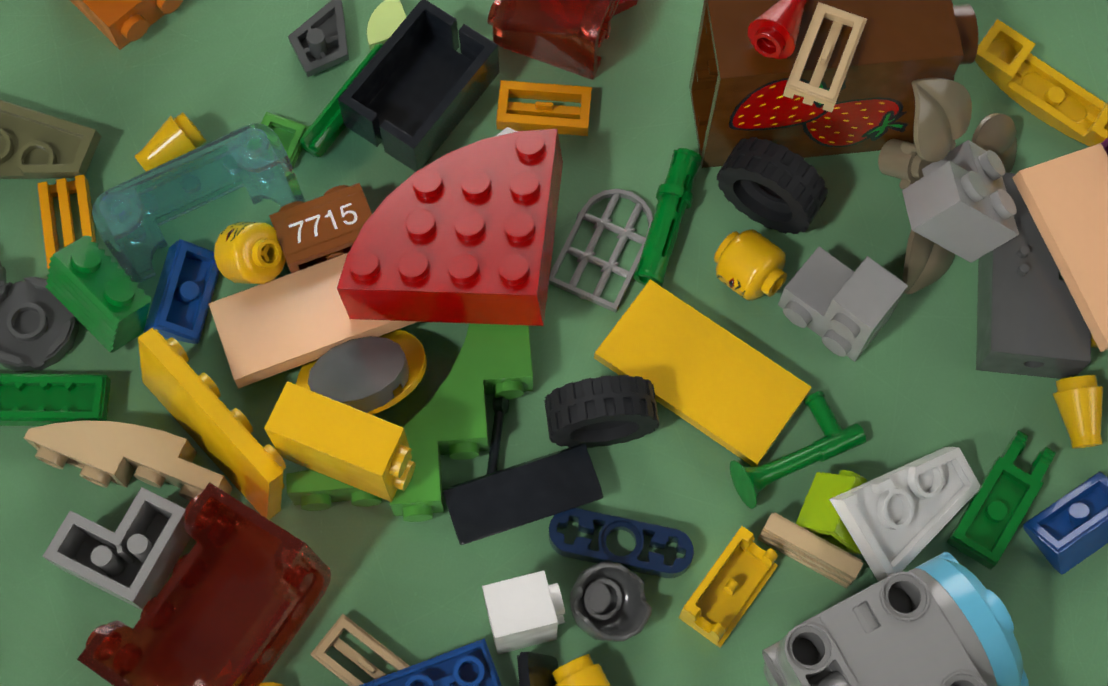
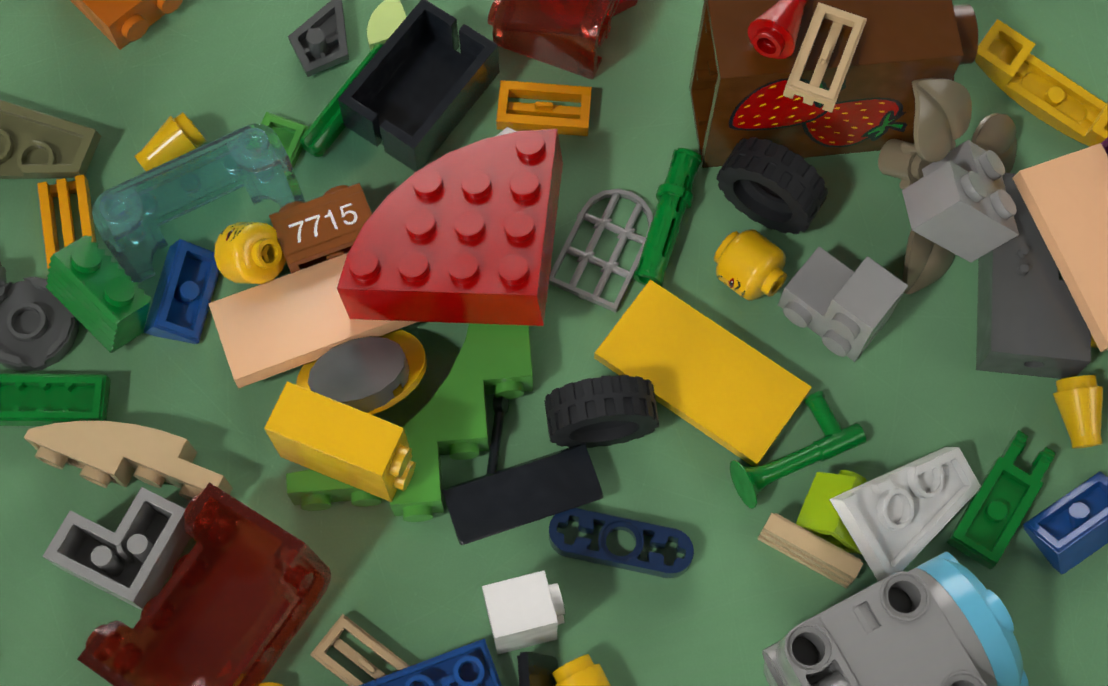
(217, 430): yellow tile -> none
(609, 602): dark grey hair -> none
(729, 588): yellow hinge -> none

